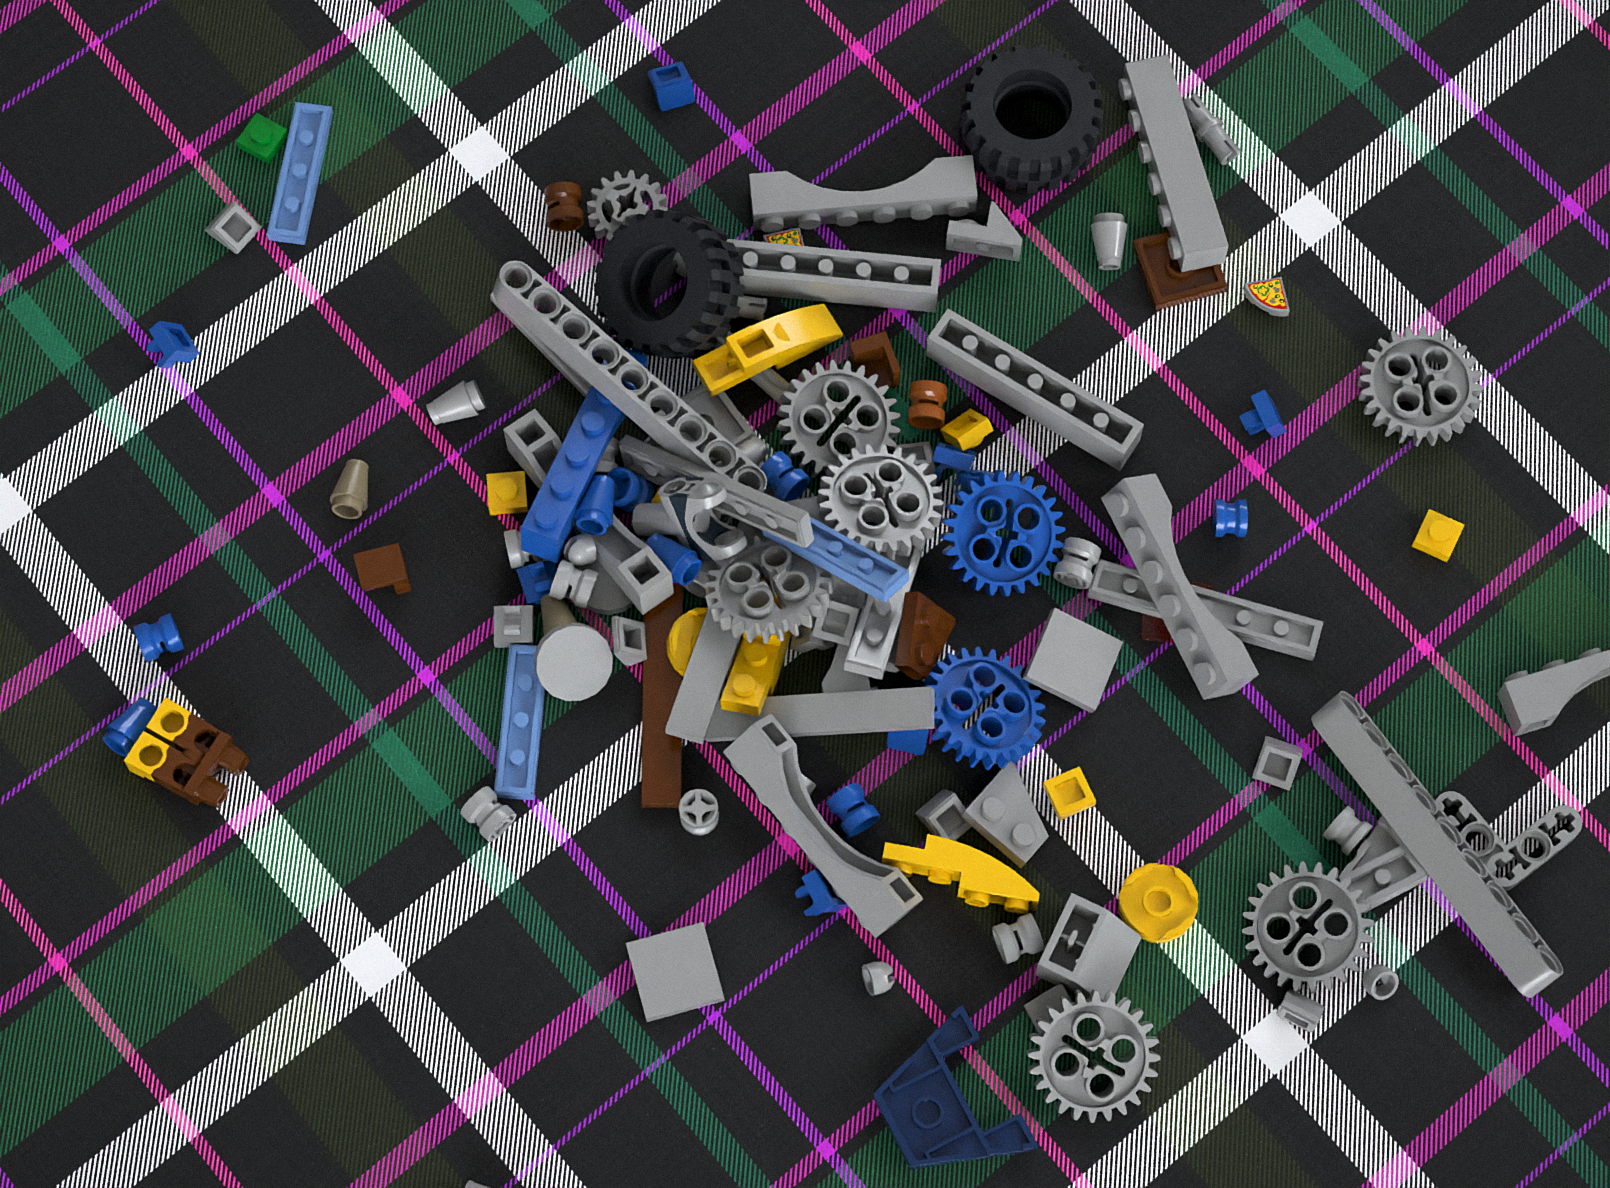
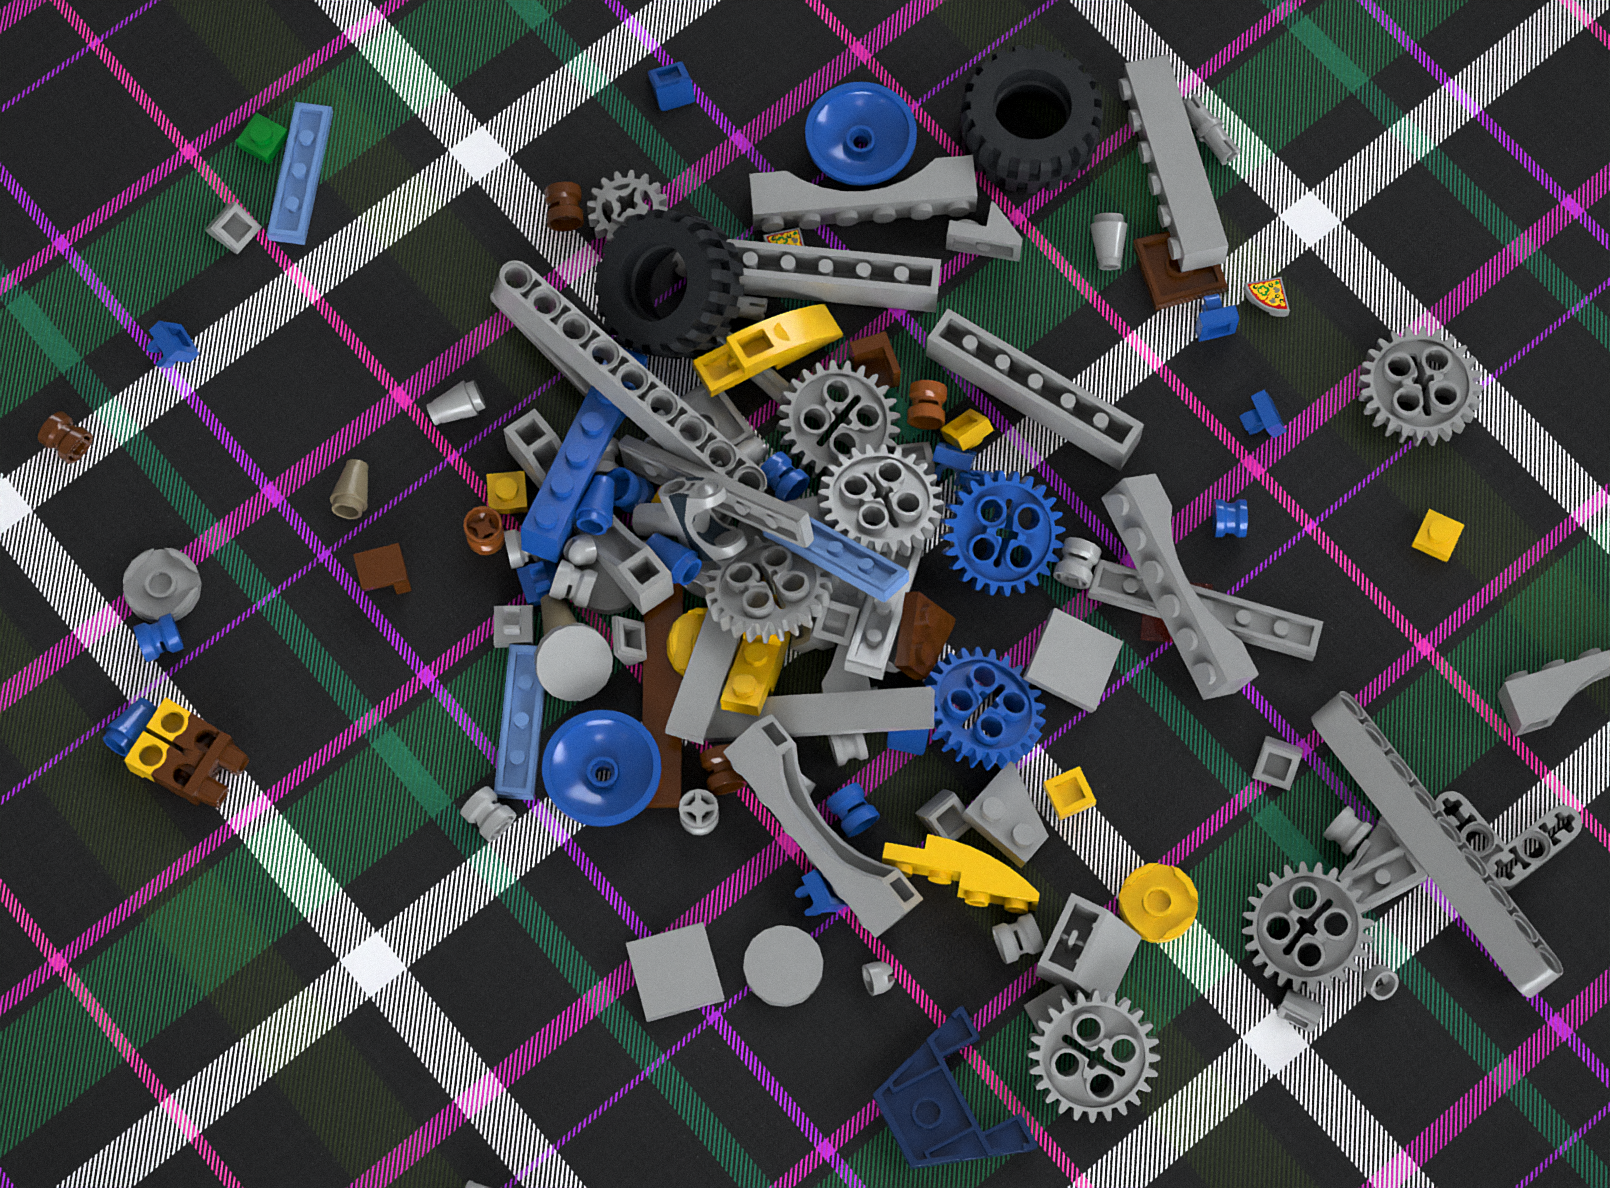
(65, 437): none -> reddish brown wheel
(161, 584): none -> light grey tile
(480, 523): none -> dark orange wheel
(594, 744): none -> blue dish
(722, 777): none -> reddish brown wheel
(783, 965): none -> light grey tile
(847, 747): none -> light grey wheel
(865, 115): none -> blue dish
(1215, 320): none -> blue tile

